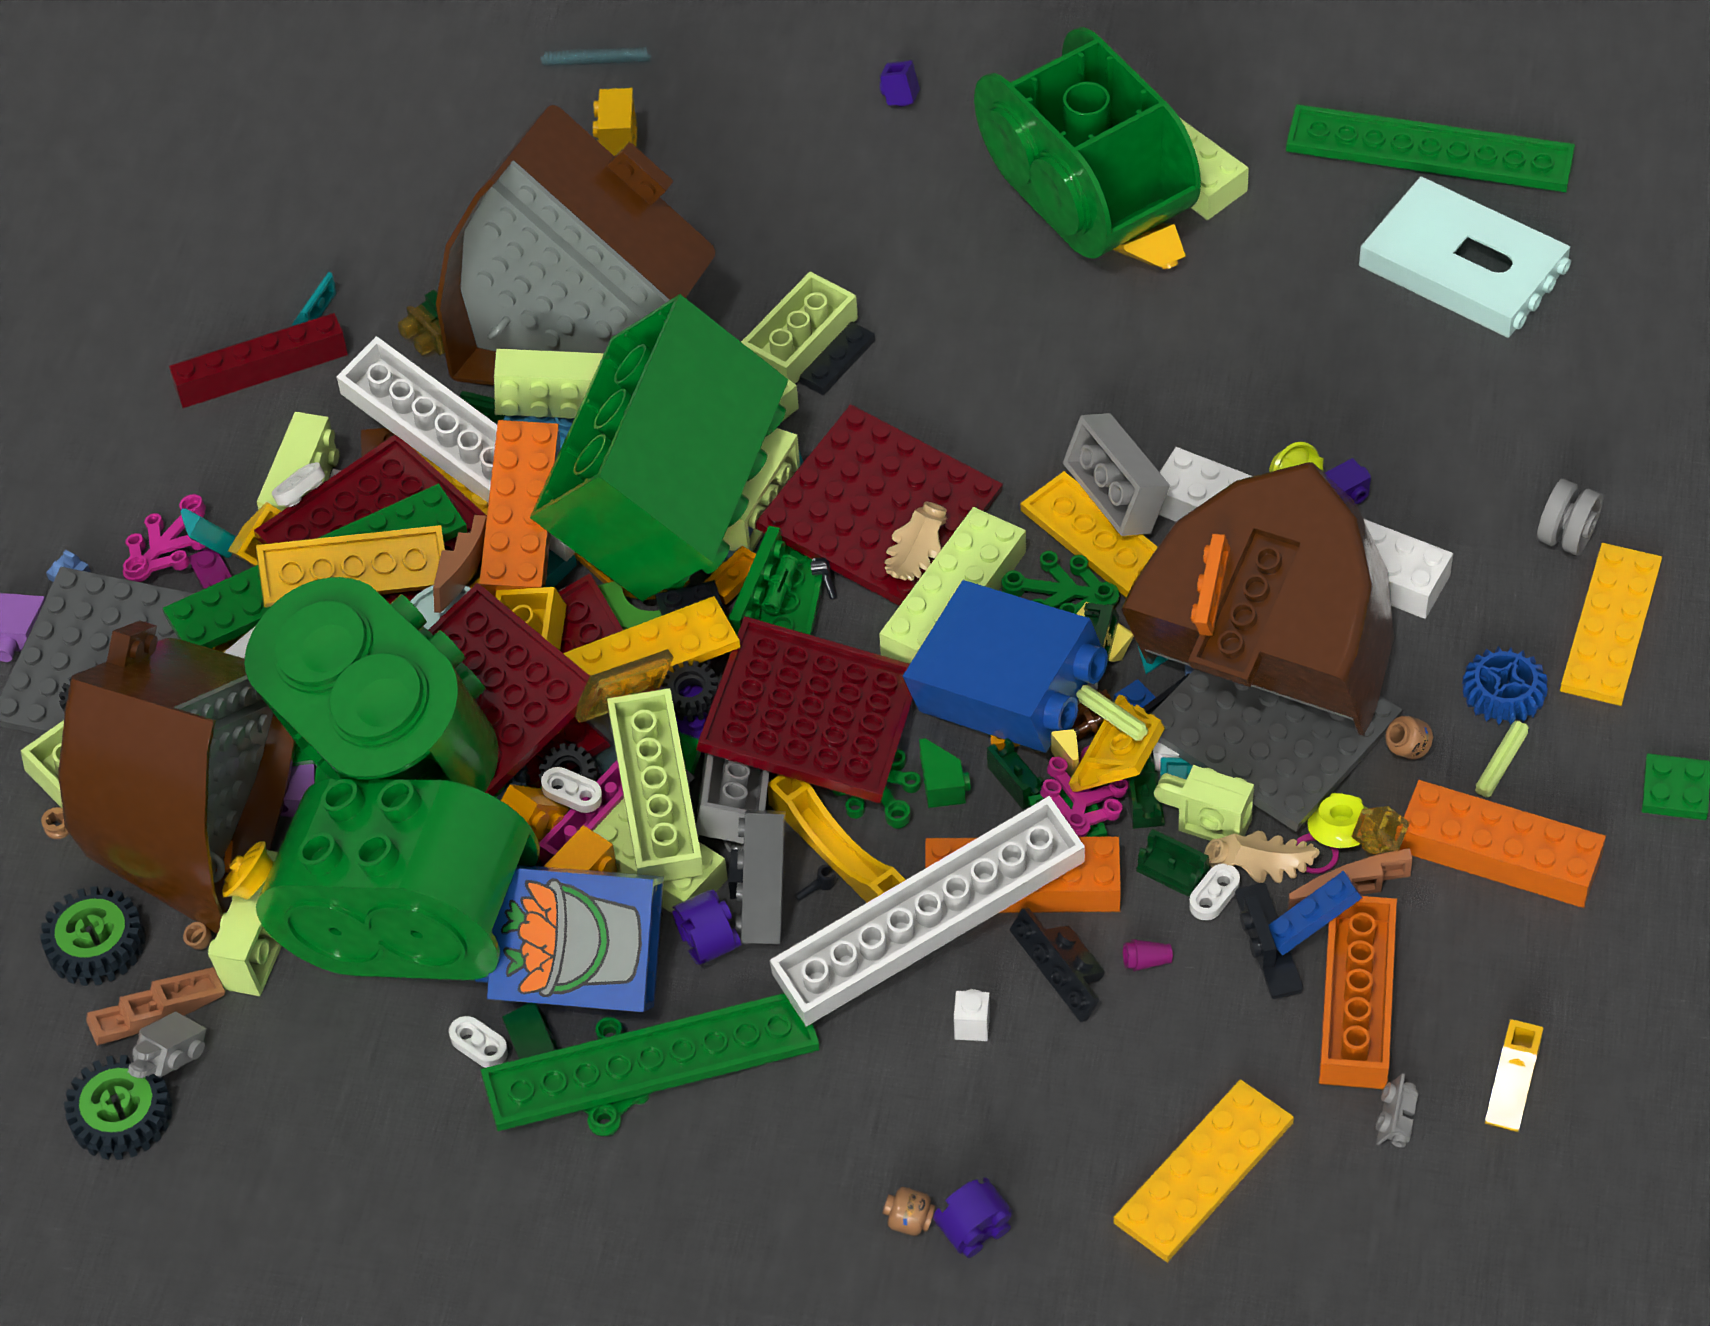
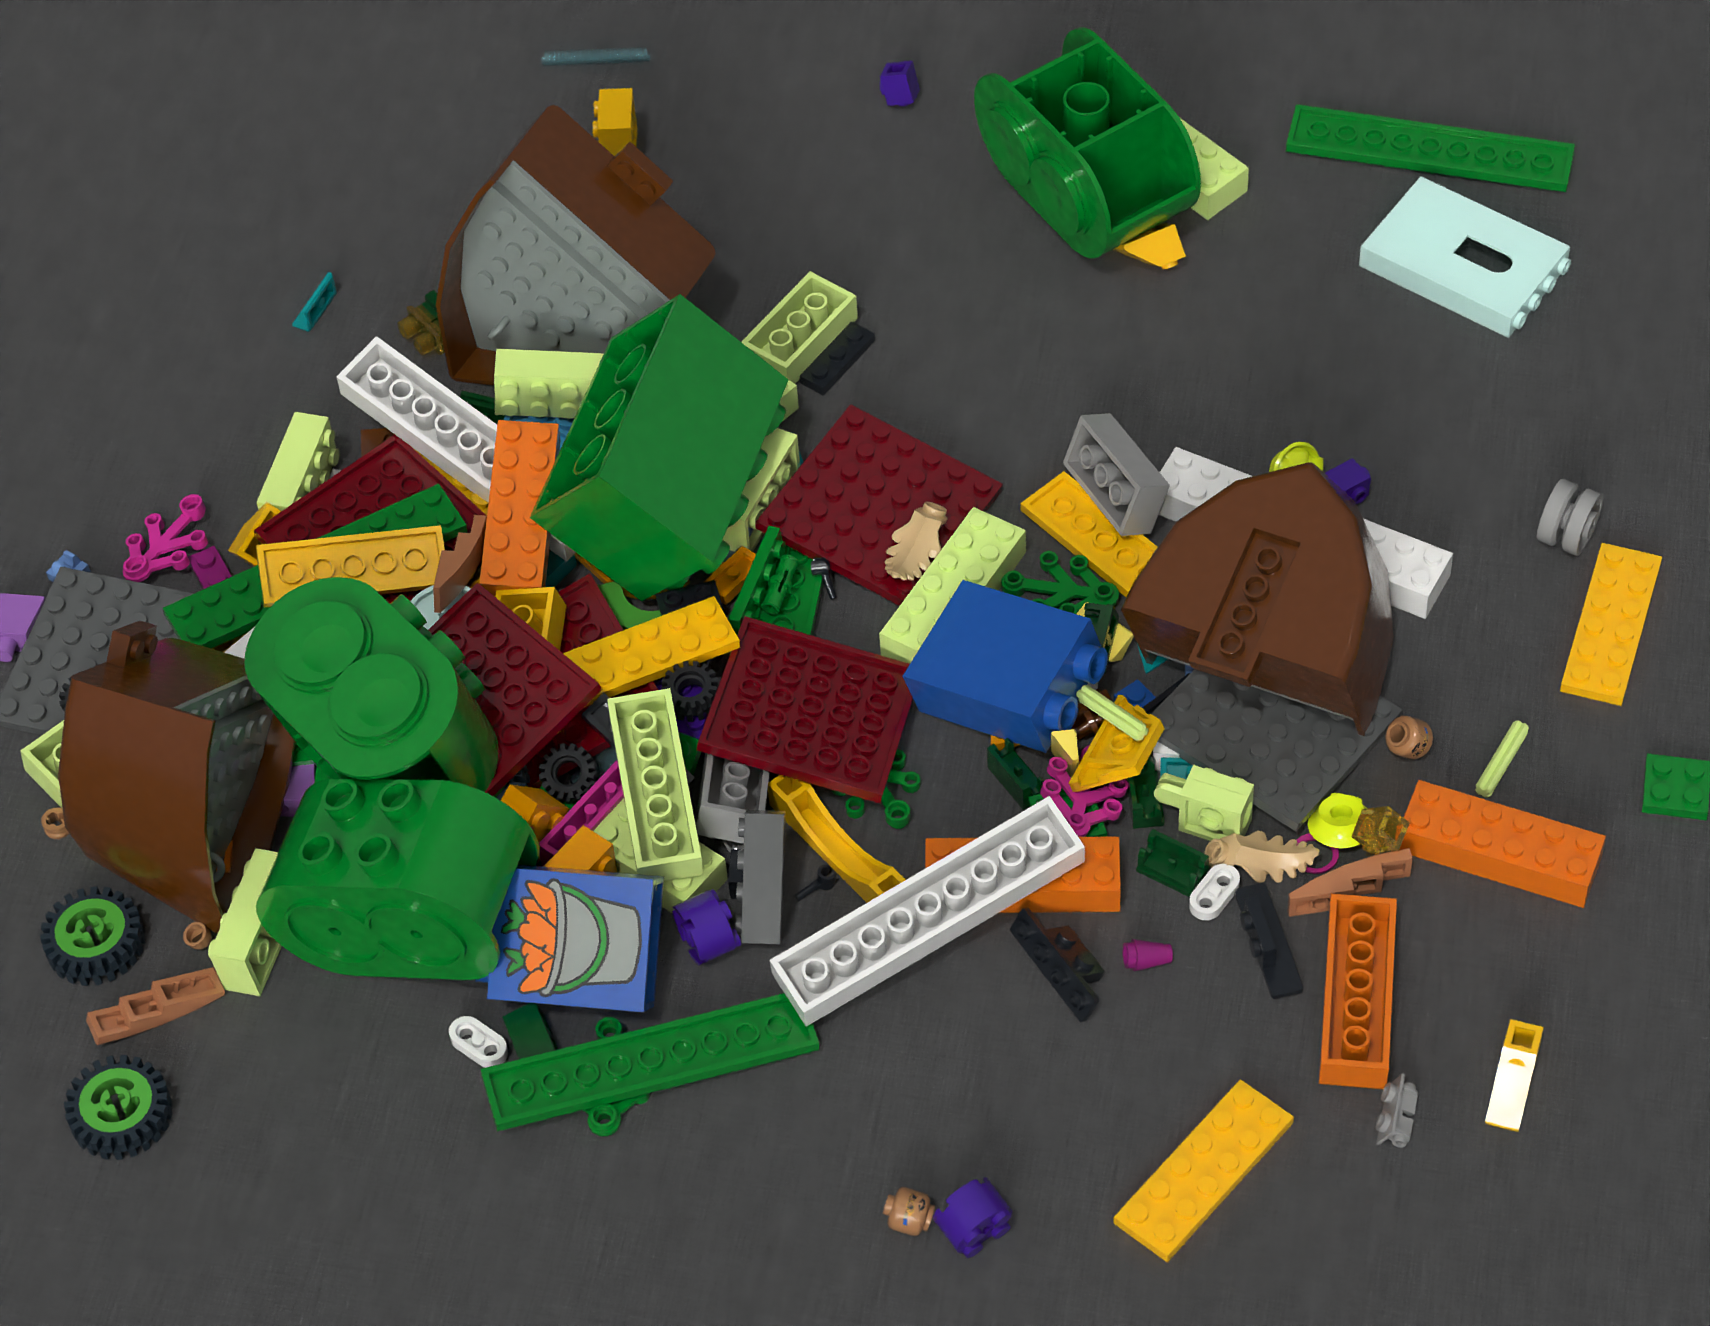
(167, 1046): light grey hinge -> none
(207, 533): teal slope -> none
(248, 872): yellow piece -> none
(258, 360): dark red brick -> none
(303, 480): white plate -> none
(573, 789): white plate -> none
(627, 679): clear yellow tile -> none
(942, 776): green slope -> none
(971, 1015): white brick -> none
(1211, 584): orange plate -> none
(1314, 912): blue plate -> none
(1504, 685): blue gear -> none

